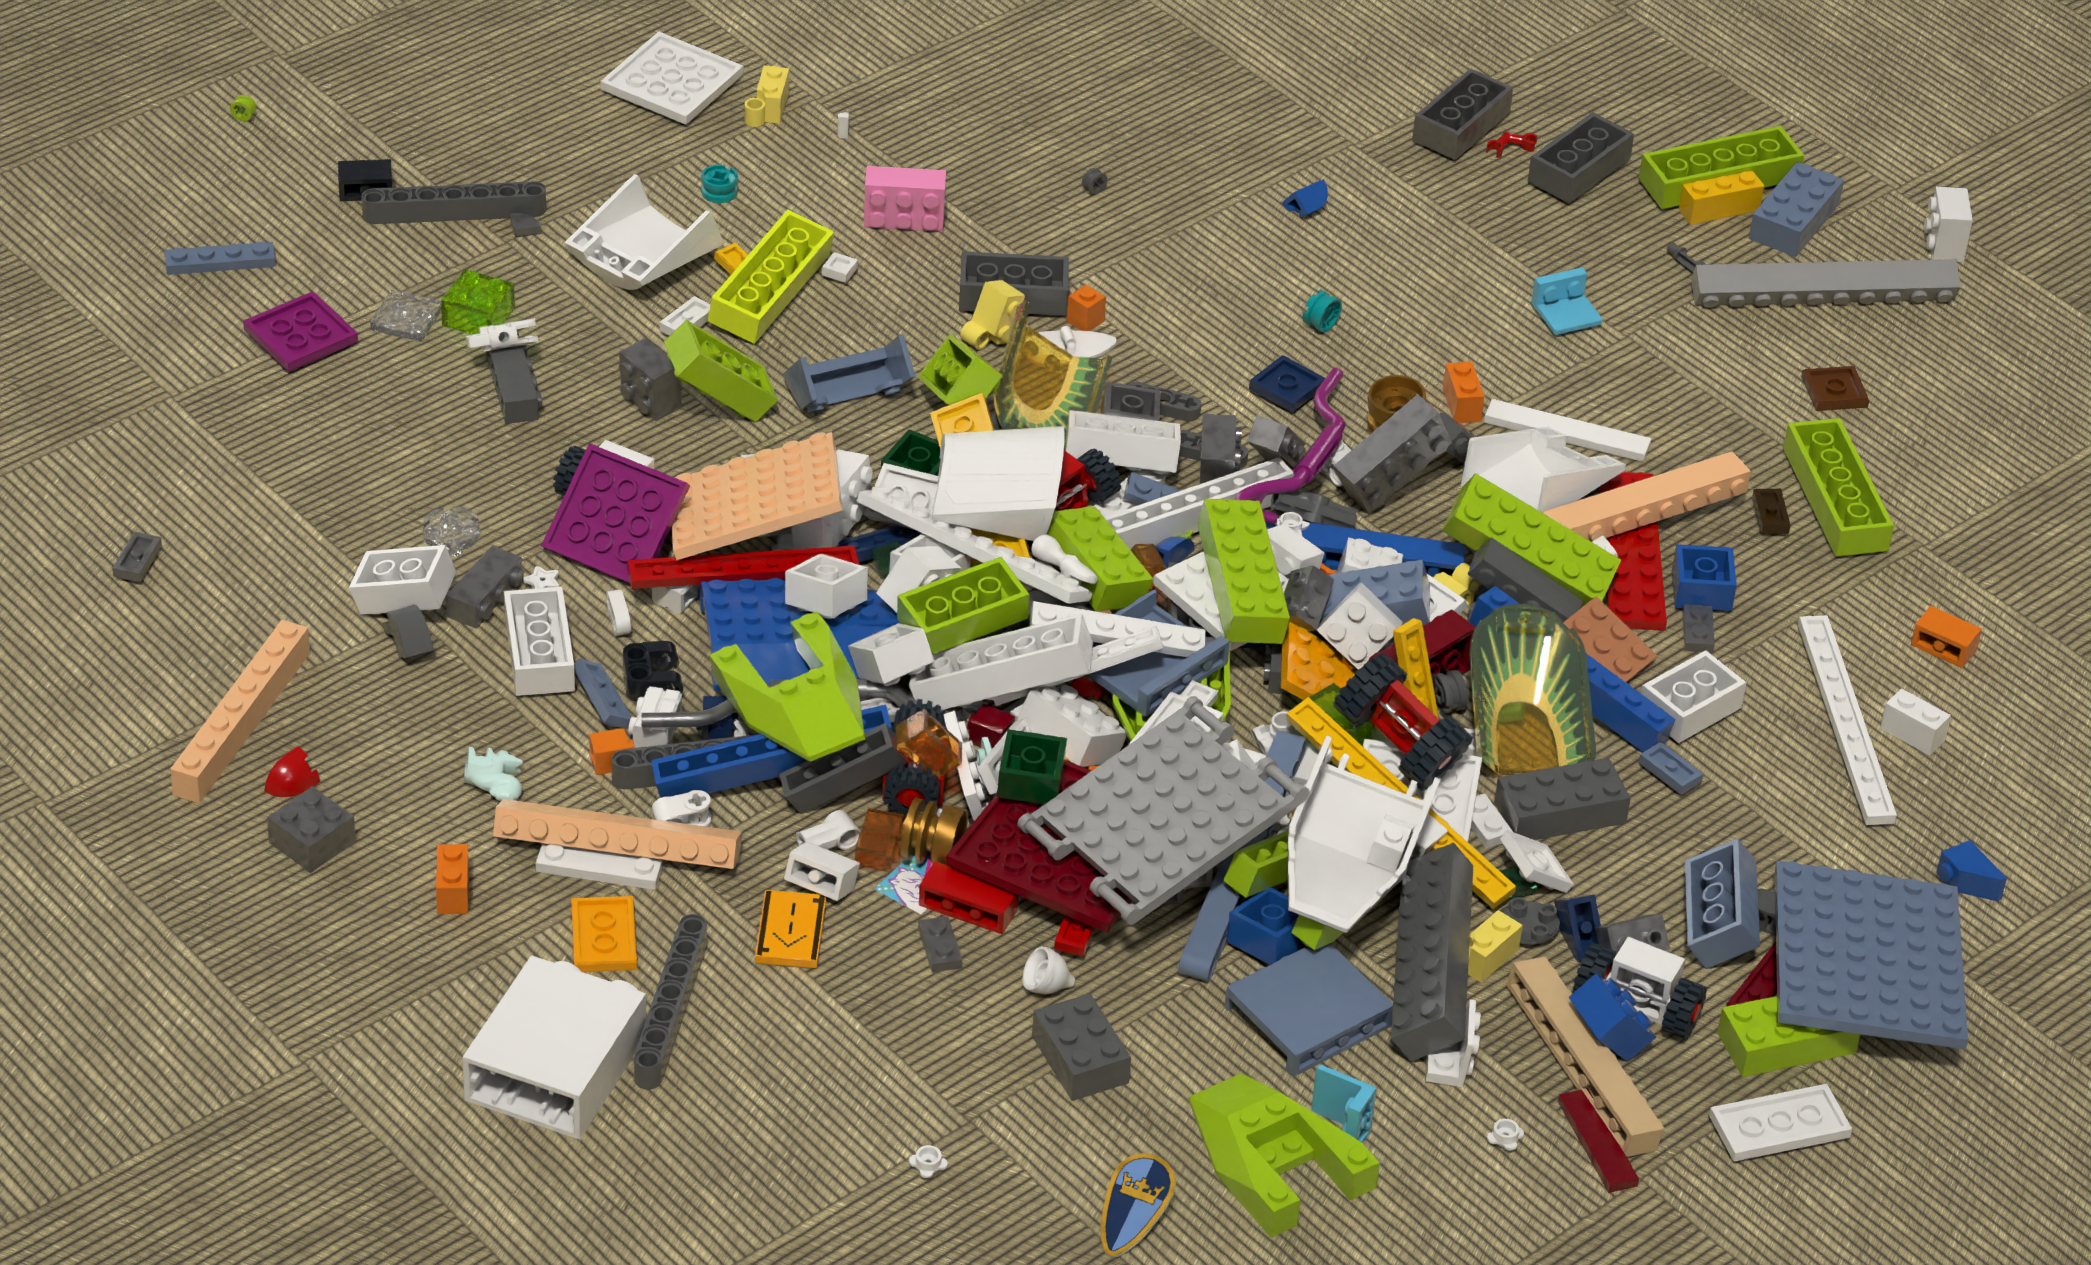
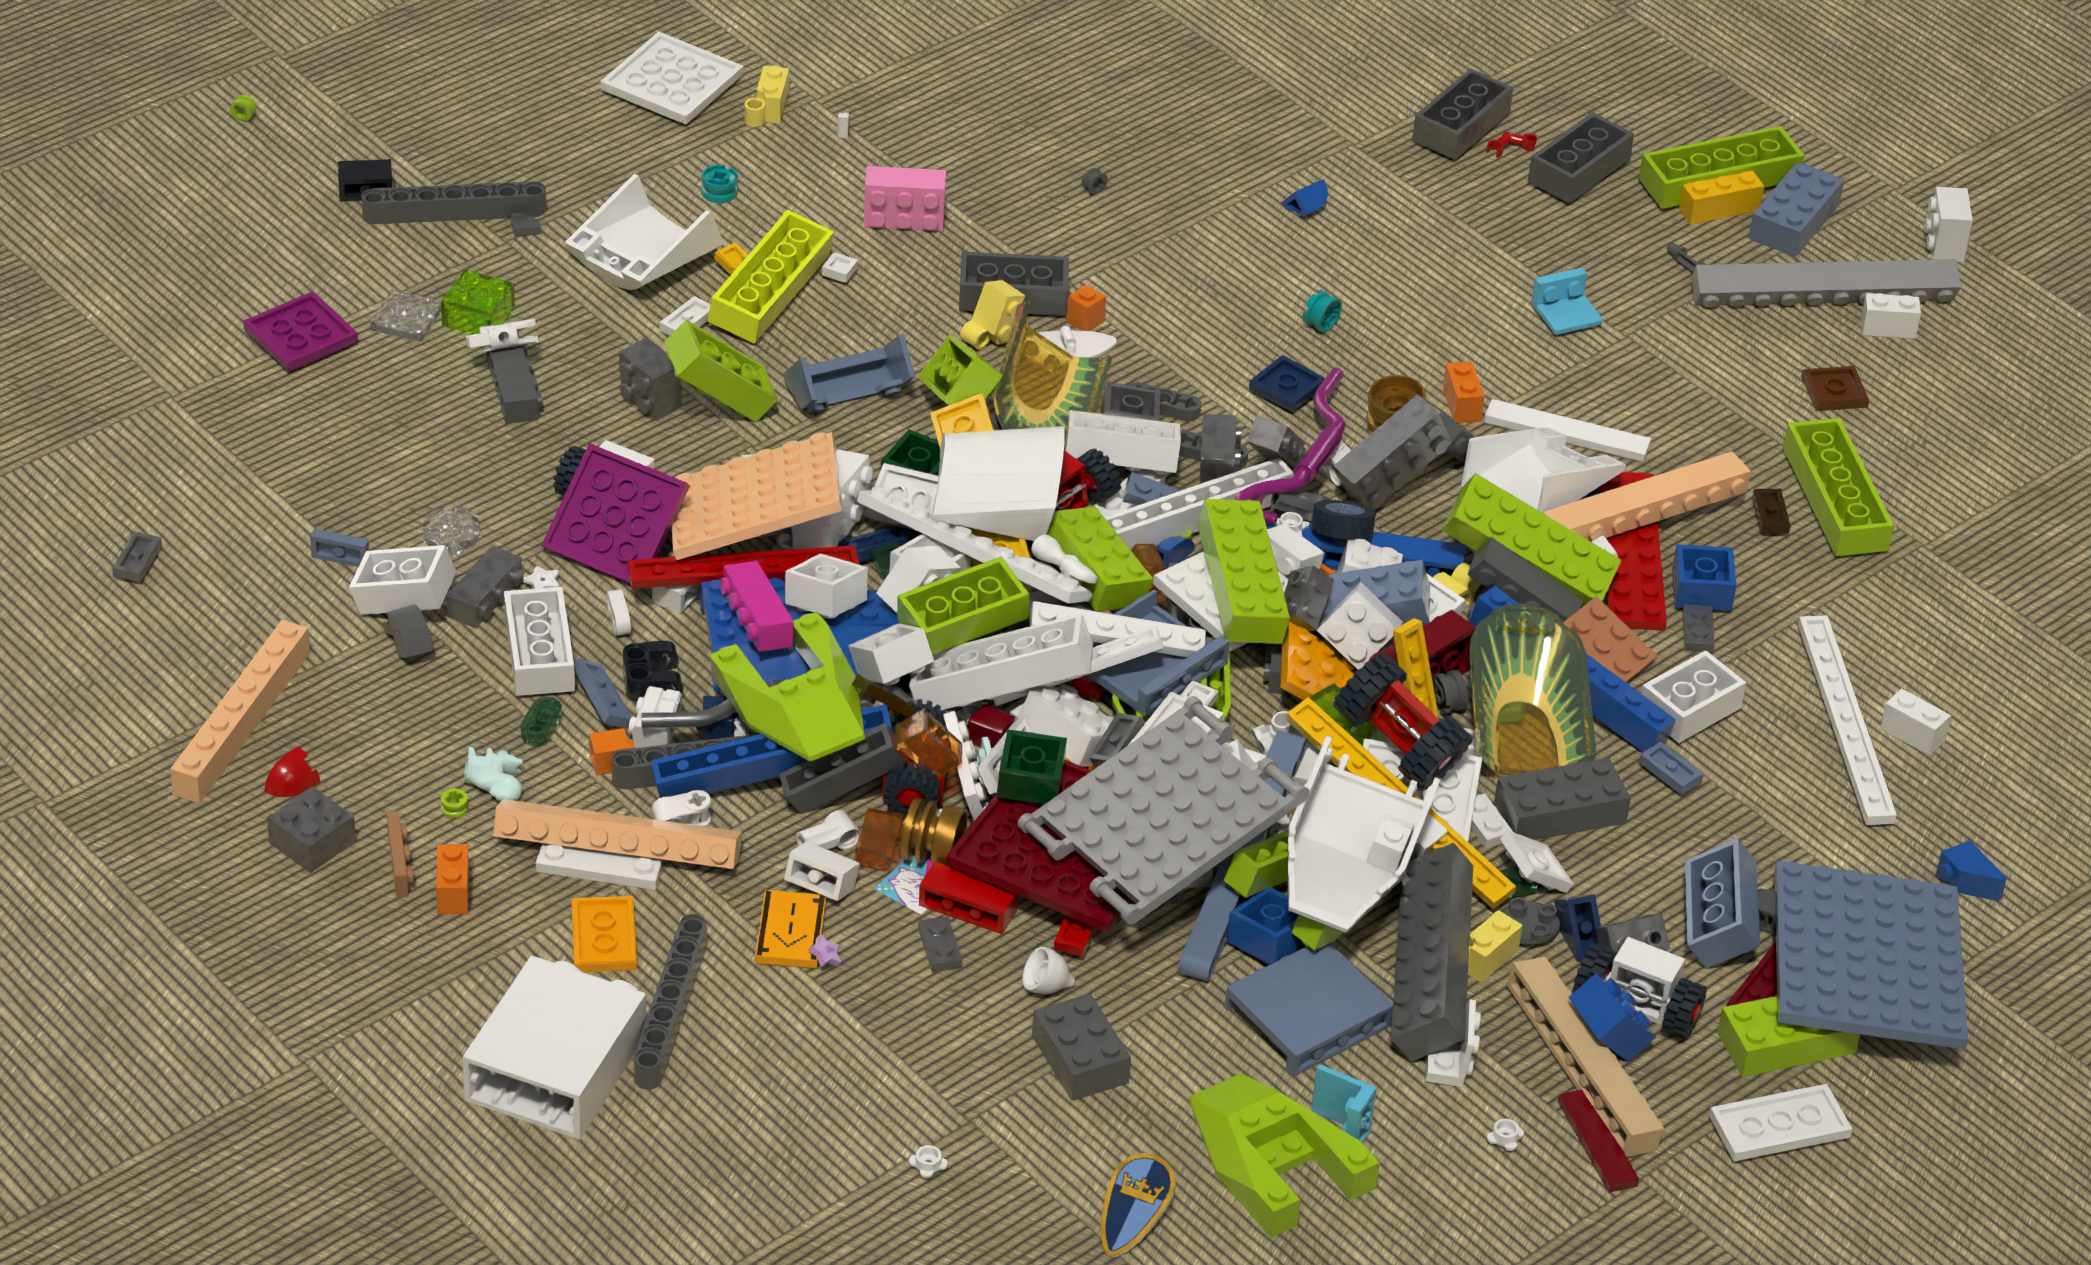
(220, 258): sand blue plate -> none
(338, 547): none -> sand blue plate
(399, 854): none -> medium nougat plate
(454, 810): none -> lime bush
(541, 720): none -> clear green plate
(757, 606): none -> dark pink brick
(825, 952): none -> lavender piece
(873, 692): none -> dark brown plate
(1116, 737): none -> dark grey plate
(1343, 519): none -> black wheel
(1890, 315): none -> white brick
(1946, 636): orange brick -> none

